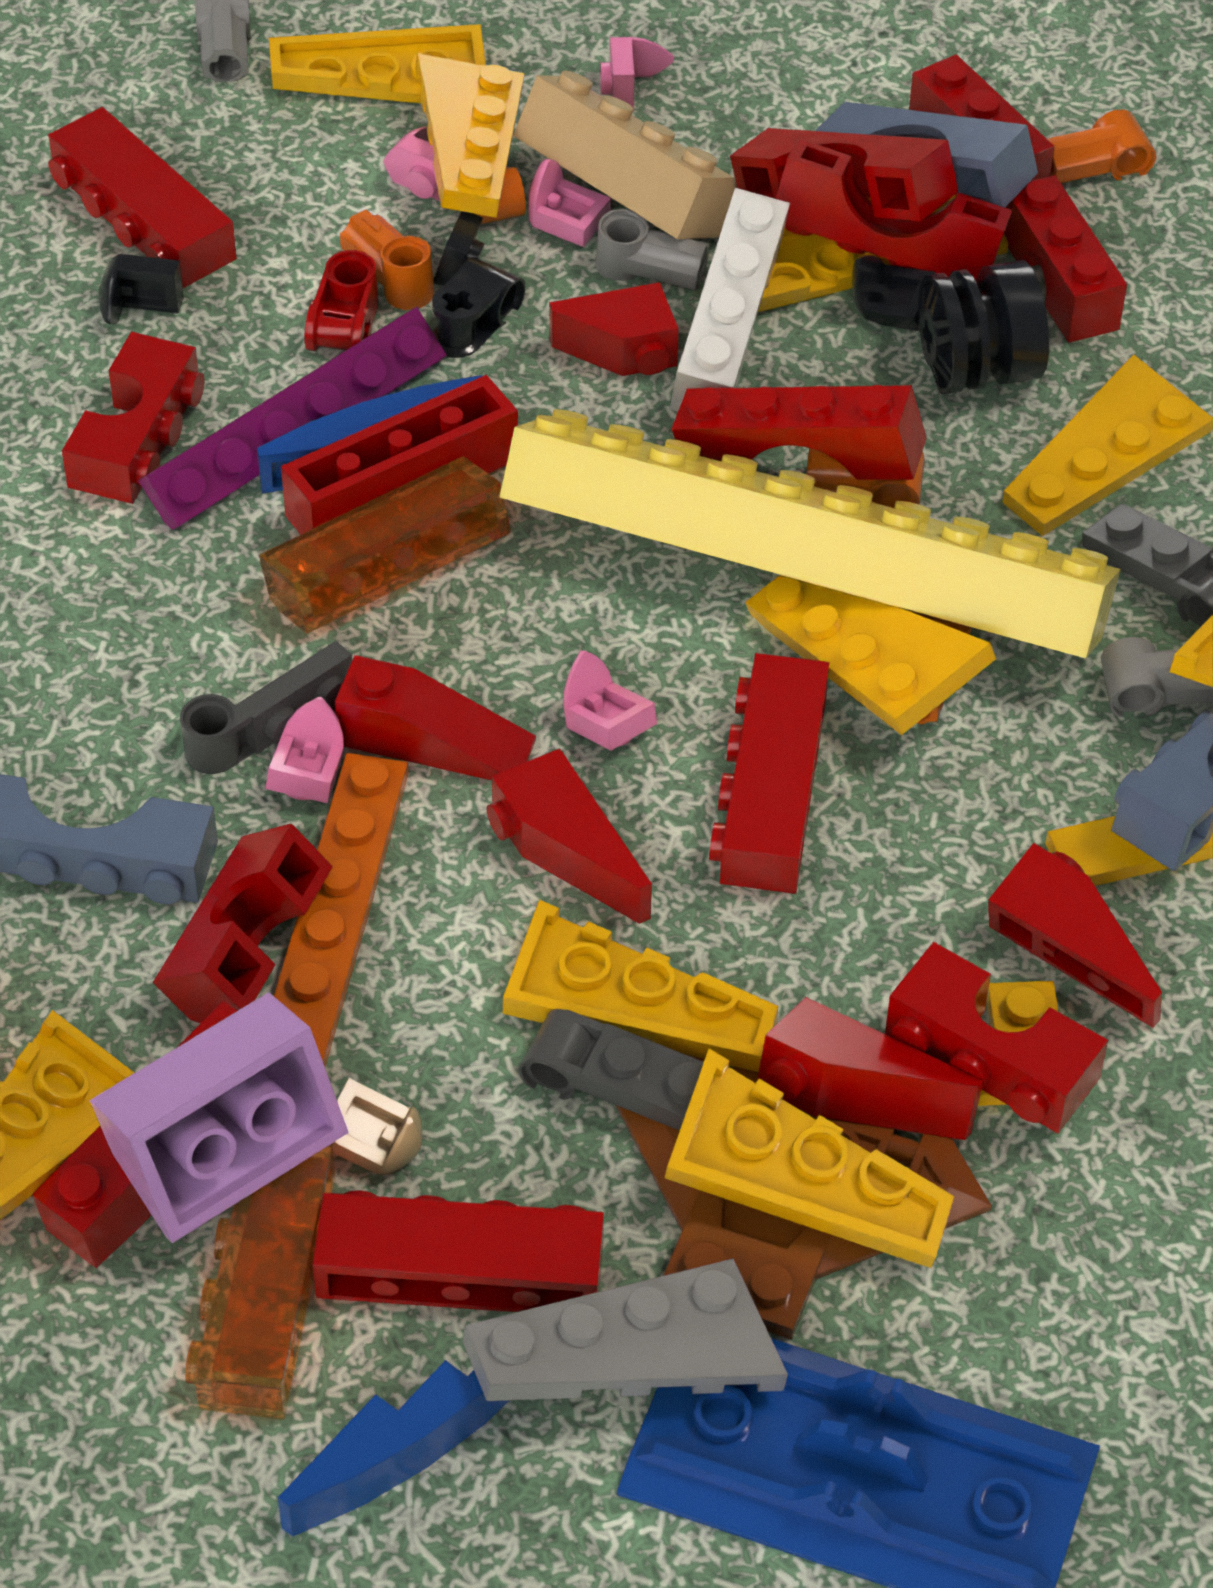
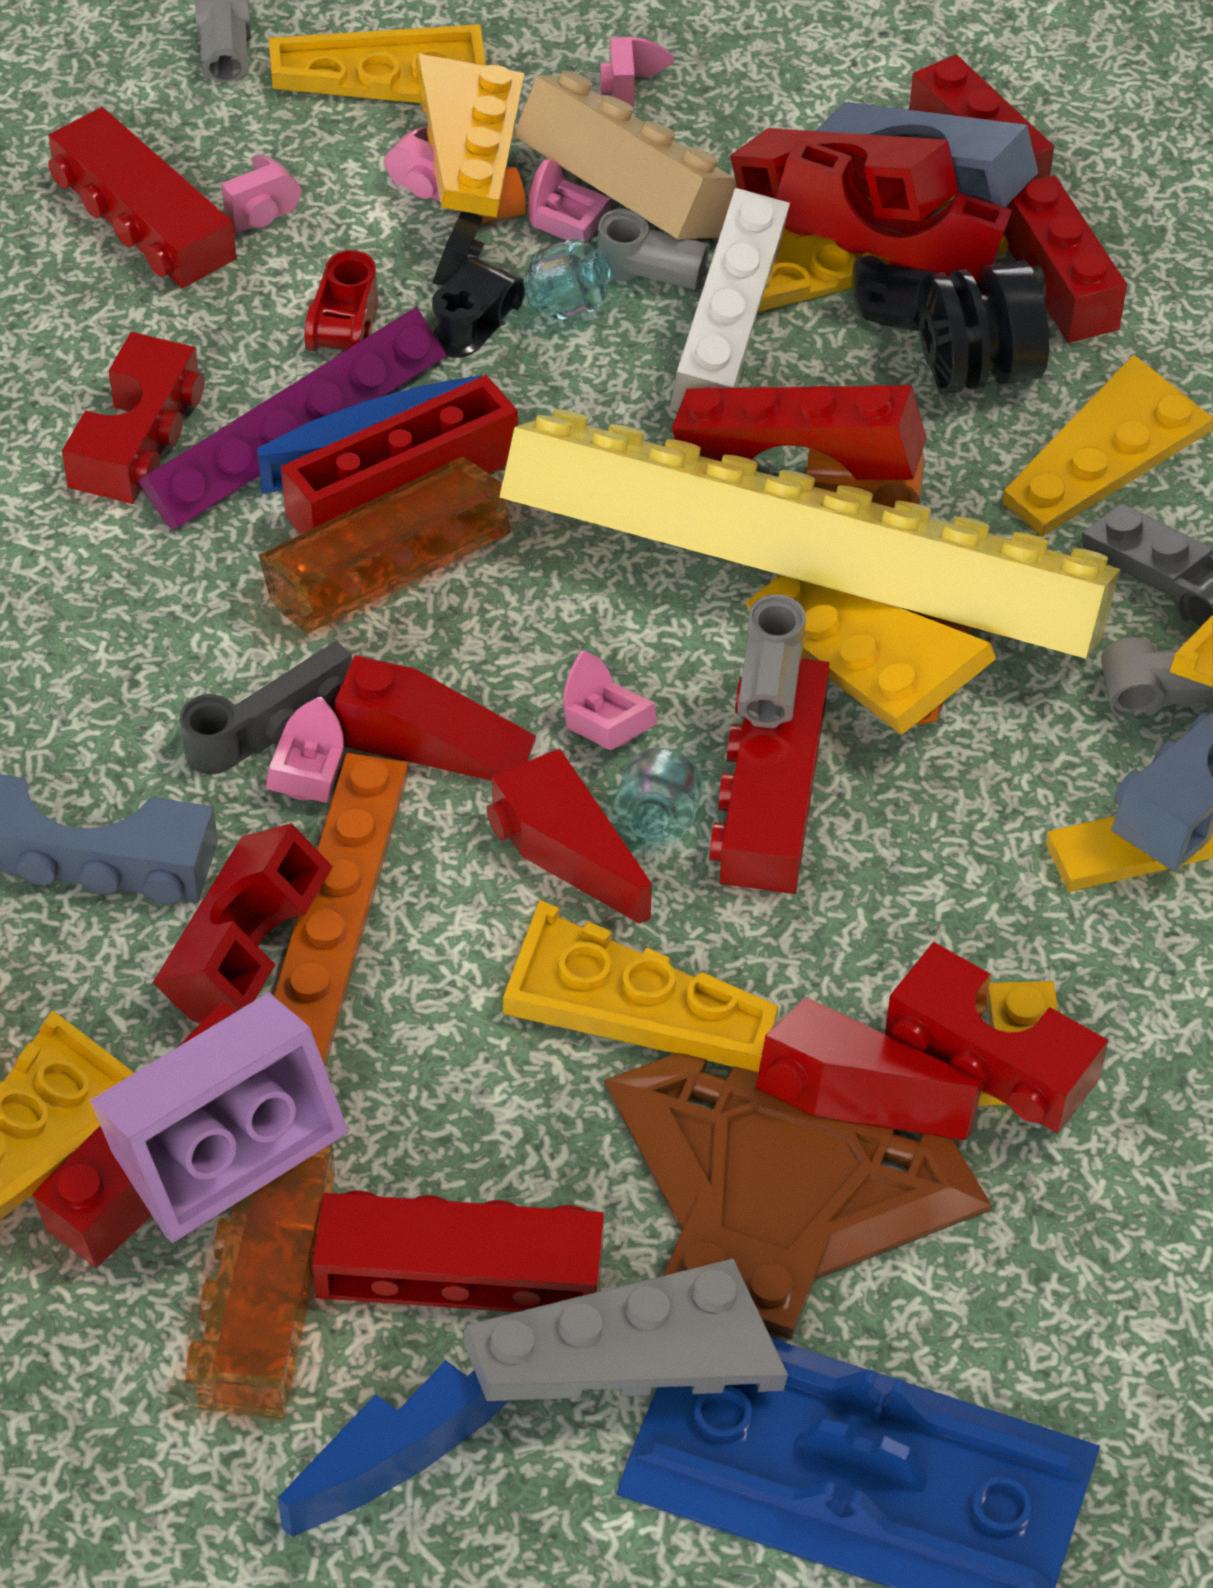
(140, 284): black plate -> none
(260, 194): none -> bright pink plate
(381, 1130): tan plate -> none
(400, 260): orange piece -> none
(567, 279): none -> clear light blue head
(611, 1065): dark grey plate -> none
(618, 330): red slope -> none
(659, 795): none -> clear light blue head
(772, 661): none -> light grey piece
(776, 1159): yellow wing -> none
(1064, 921): red slope -> none
(1111, 146): orange piece -> none

